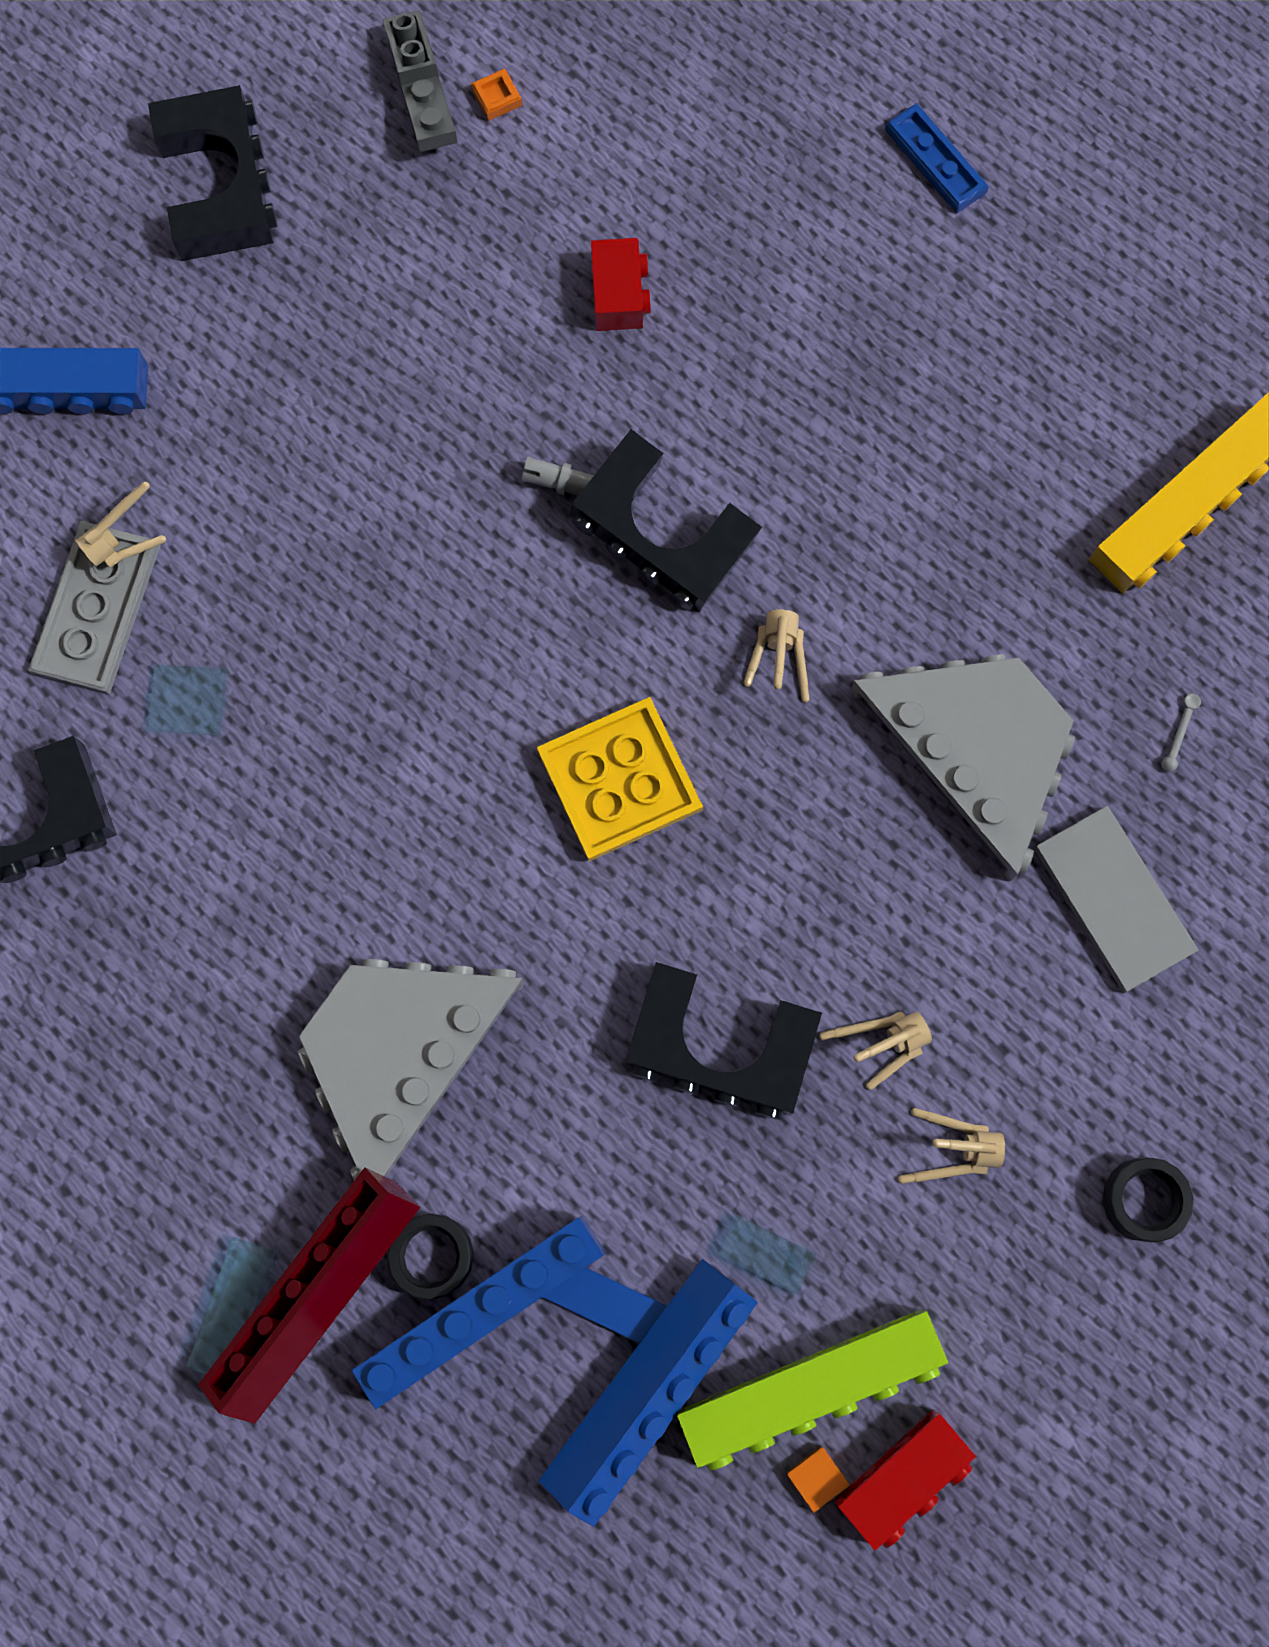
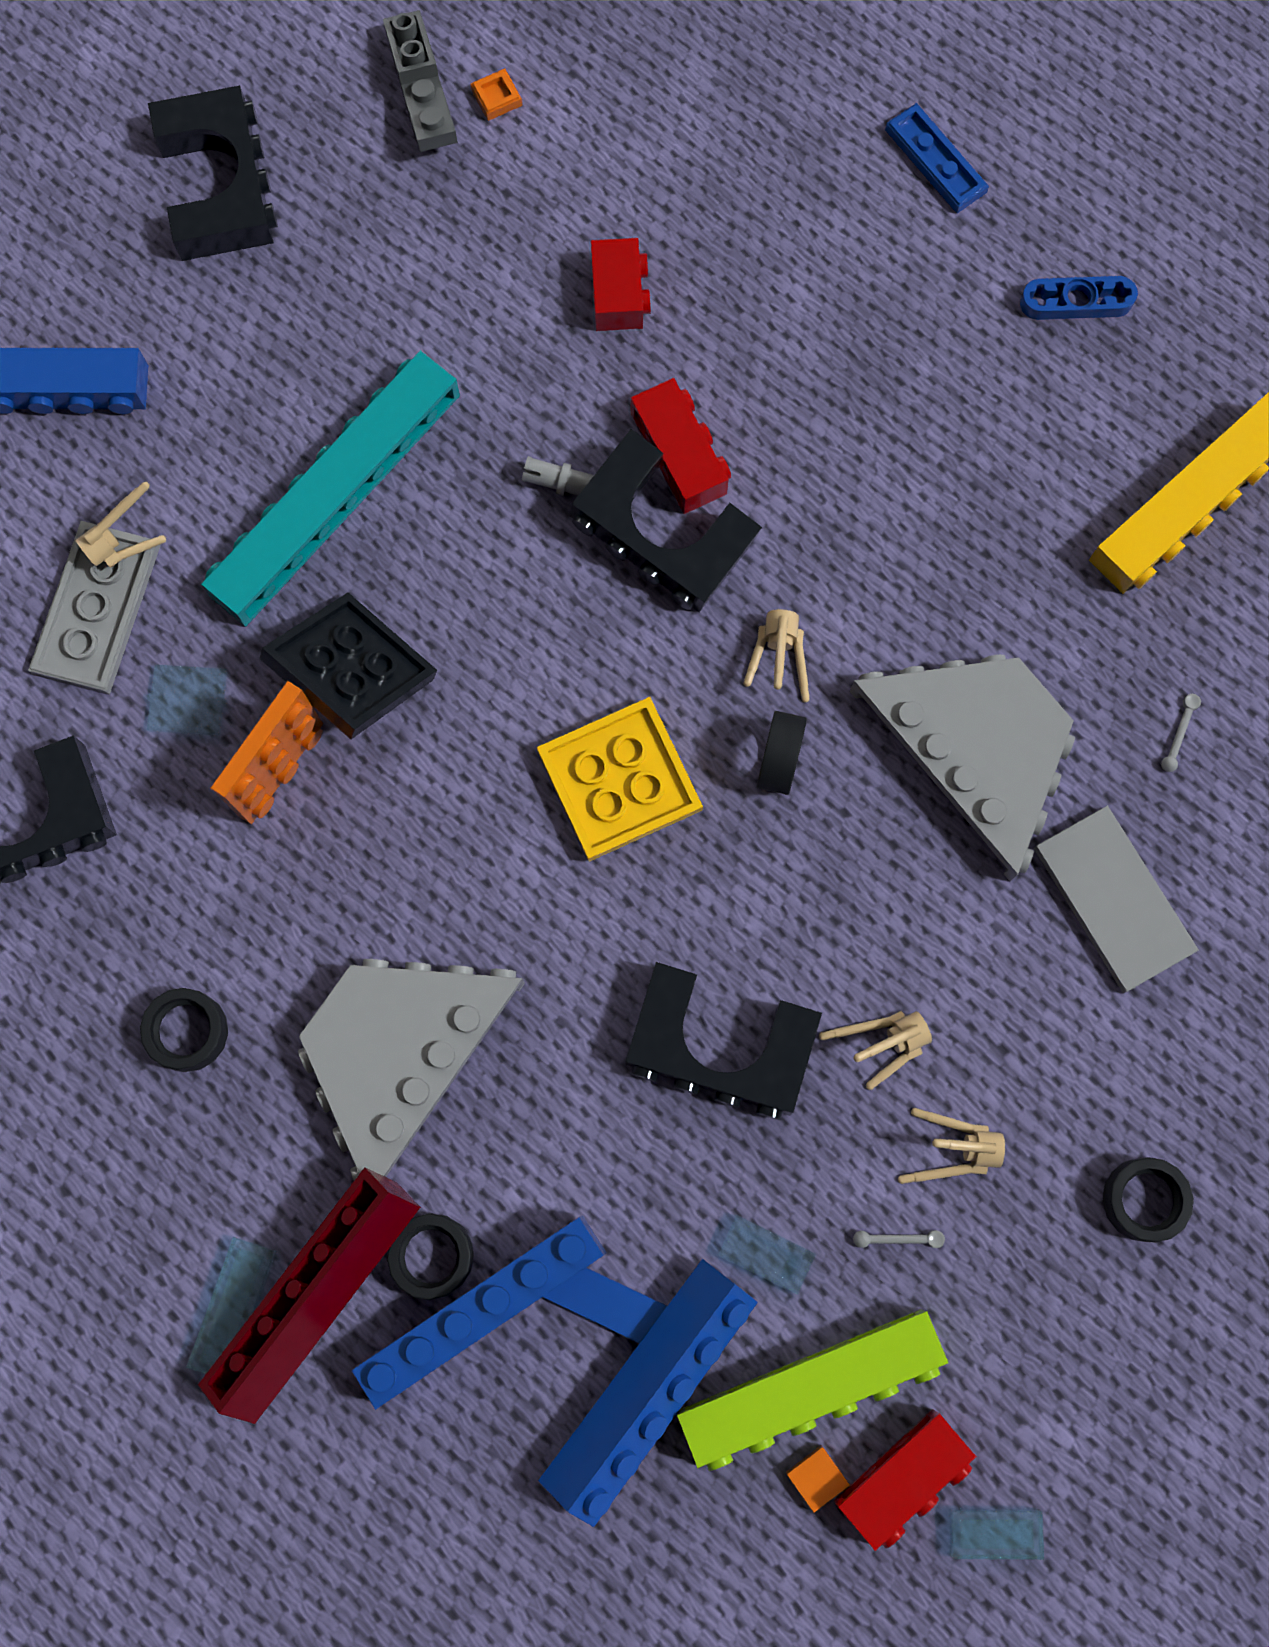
(156, 1012): none -> black tyre
(269, 754): none -> orange plate
(331, 488): none -> teal brick
(348, 664): none -> black plate
(688, 460): none -> red brick
(781, 752): none -> black tyre
(933, 1239): none -> light grey hinge
(996, 1534): none -> clear light blue tile
(1089, 285): none -> blue beam

